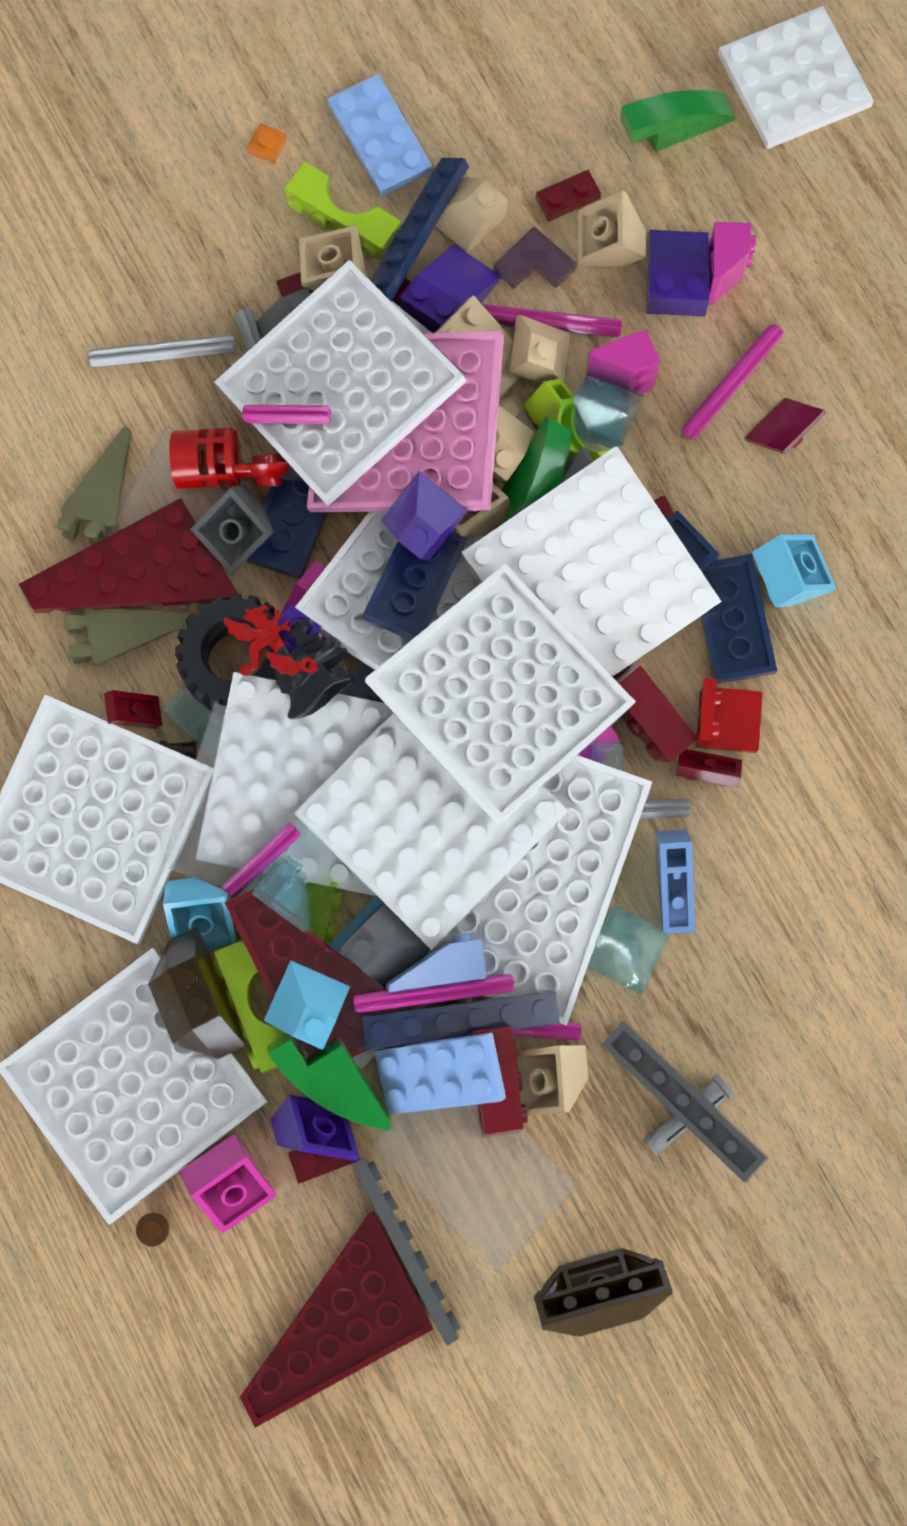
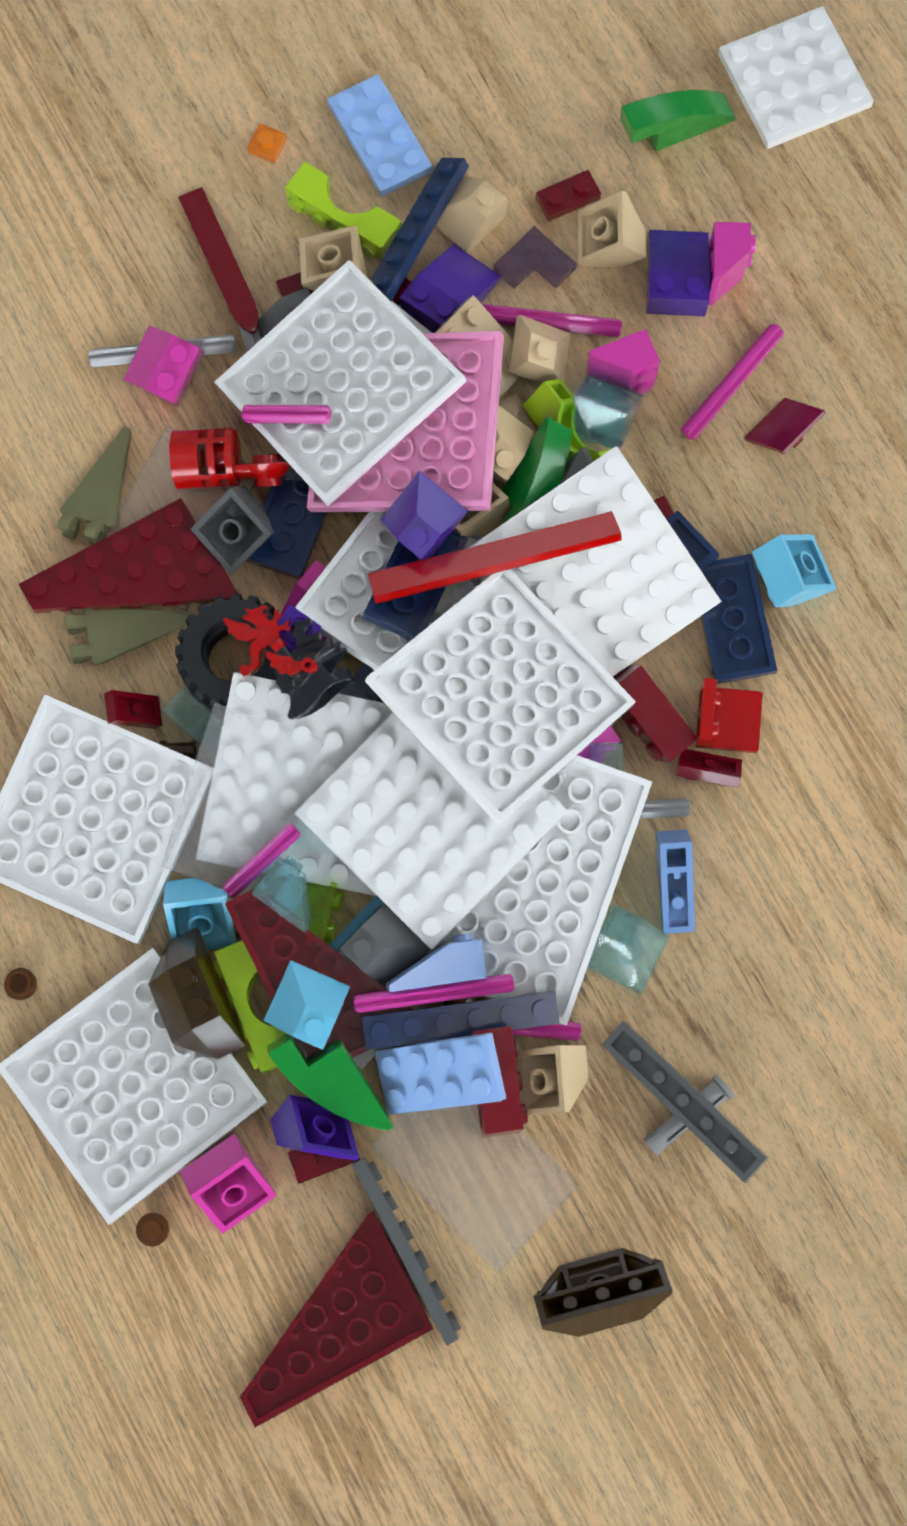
(20, 984): none -> reddish brown plate
(163, 365): none -> dark pink slope
(220, 259): none -> dark red piece
(494, 557): none -> red tile

